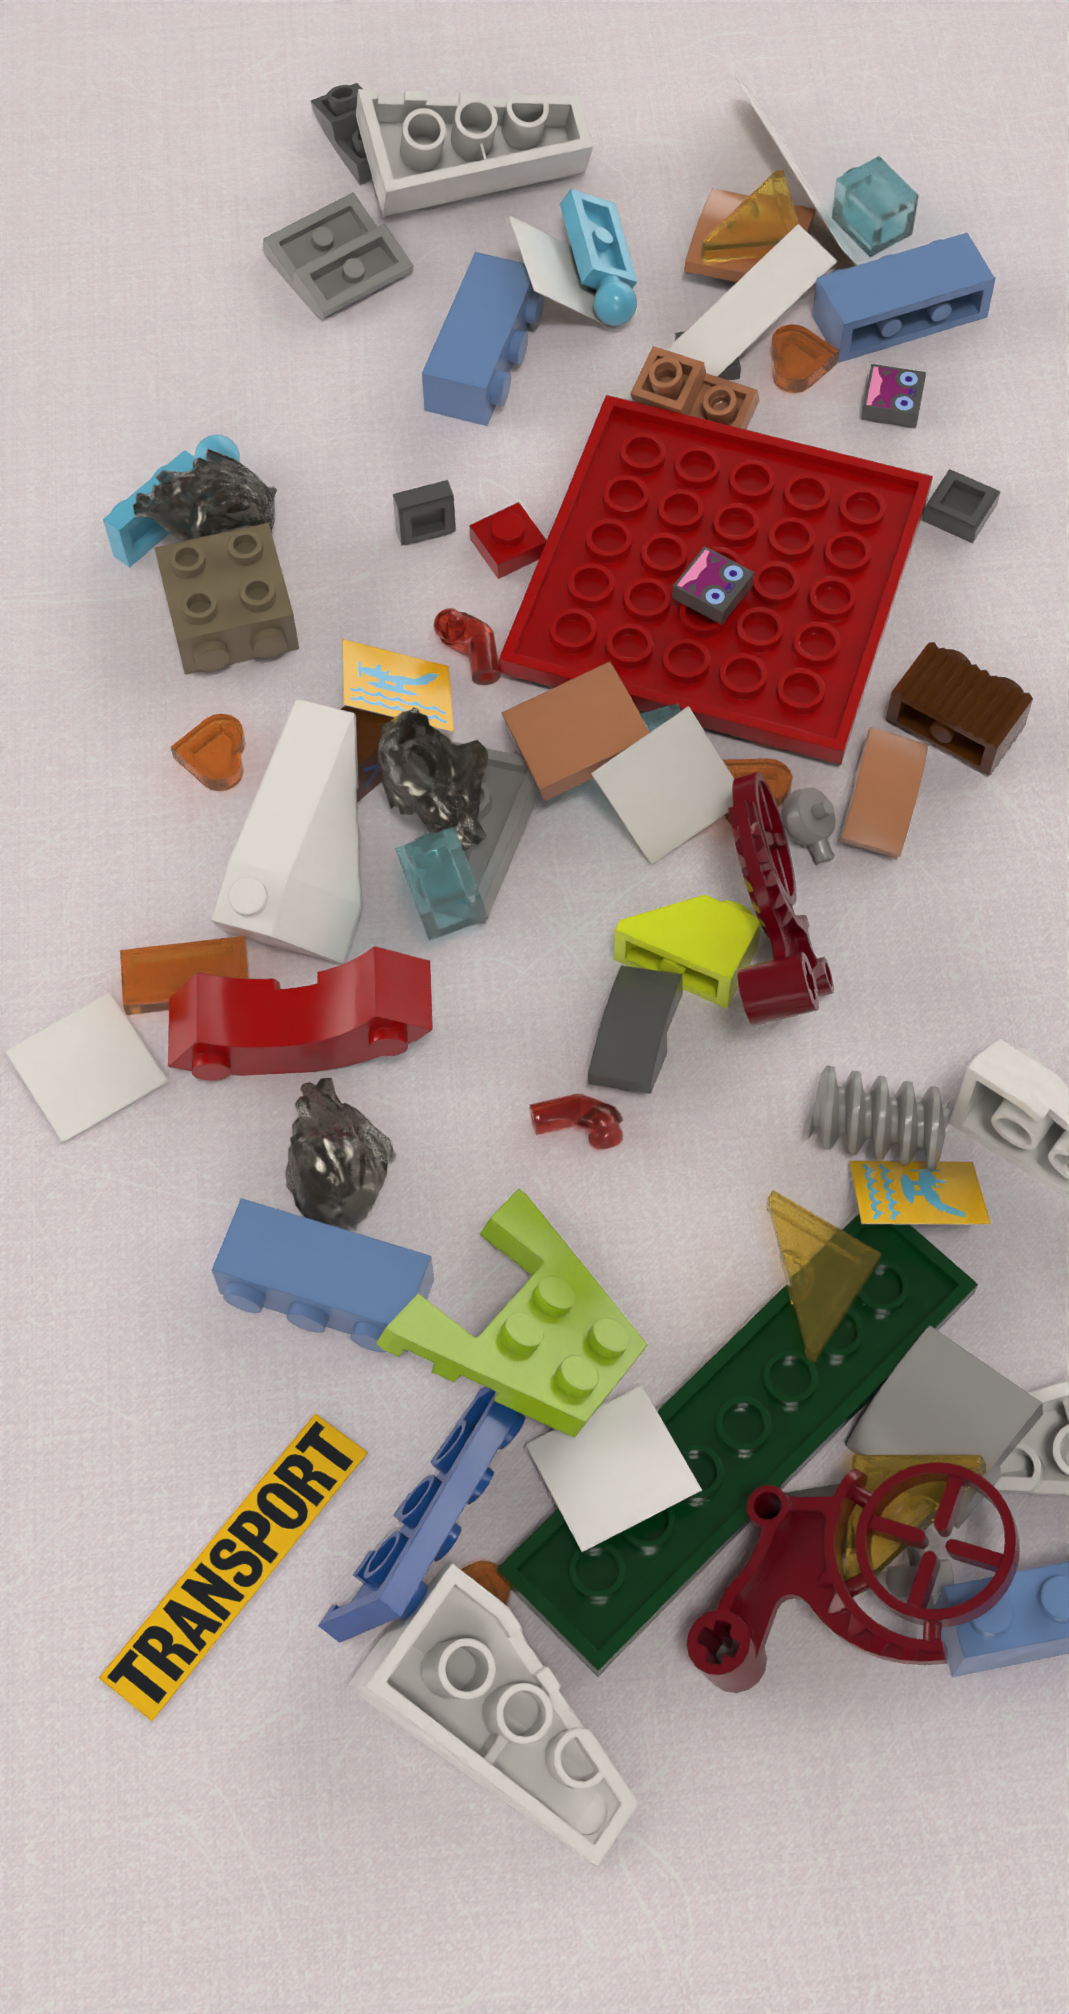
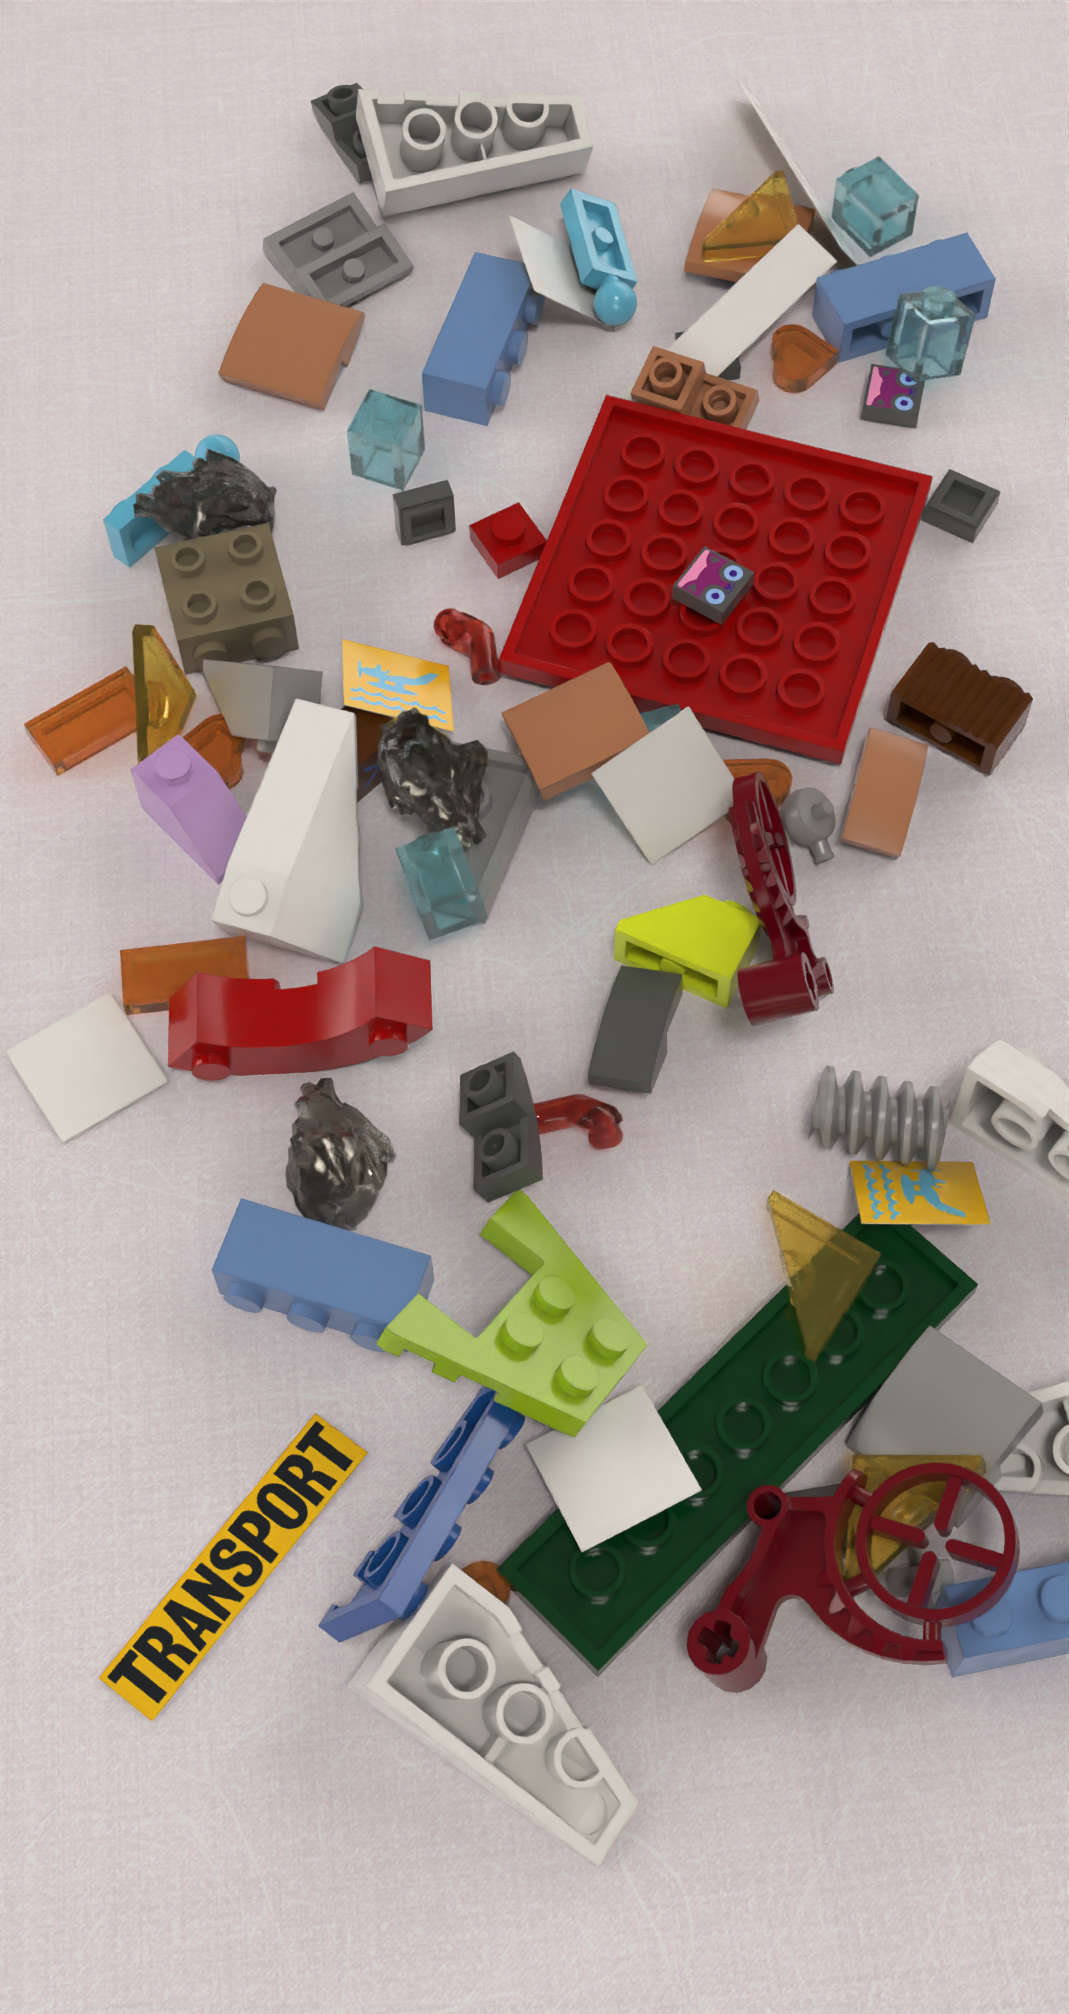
(86, 722): none -> clear orange tile
(161, 691): none -> clear yellow tile
(190, 804): none -> lavender slope
(259, 697): none -> light grey slope
(291, 346): none -> nougat slope
(386, 439): none -> clear light blue brick
(504, 1126): none -> dark grey slope
(930, 334): none -> clear light blue brick

